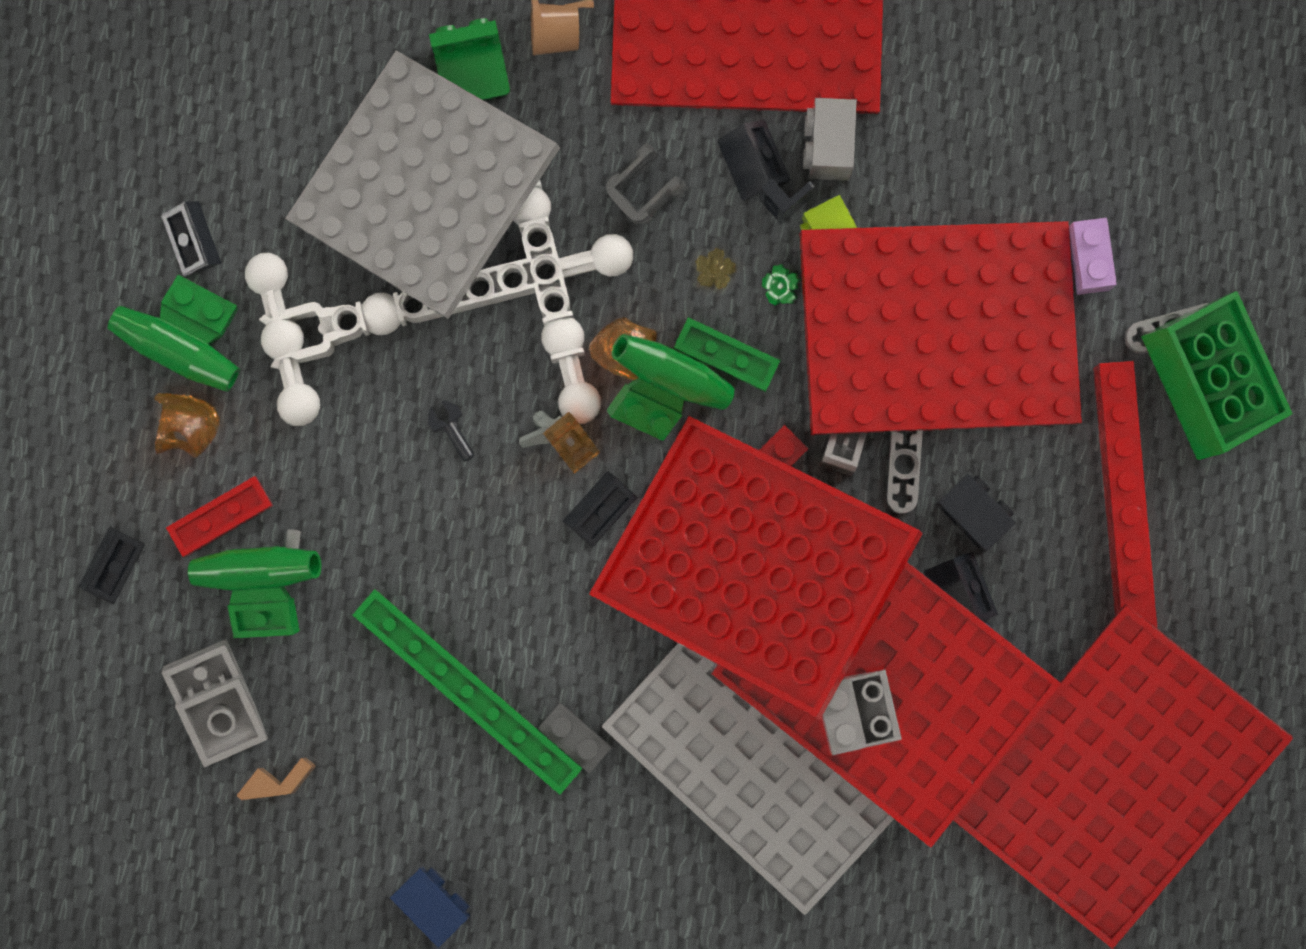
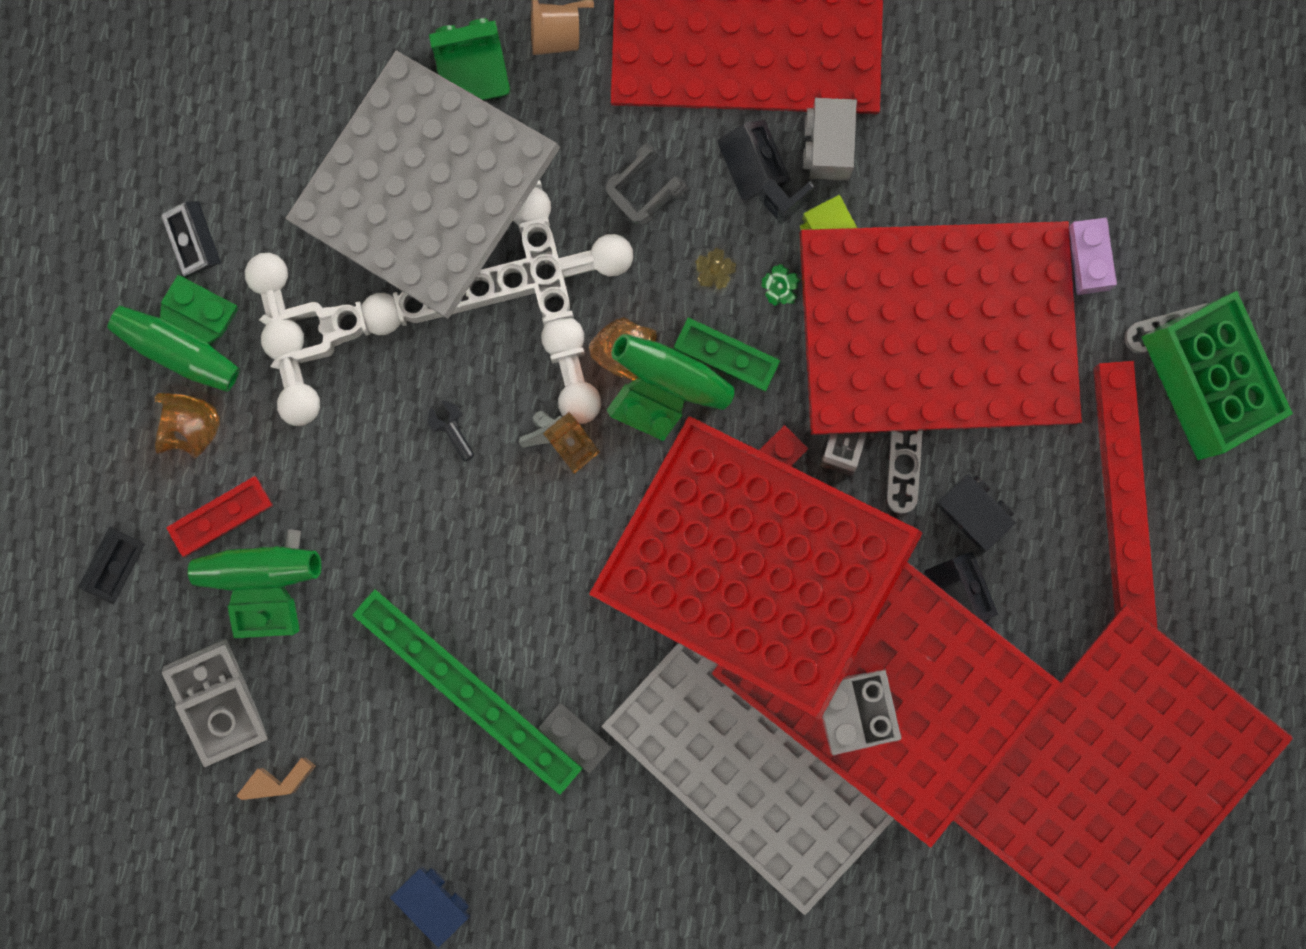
(600, 509): black slope -> none

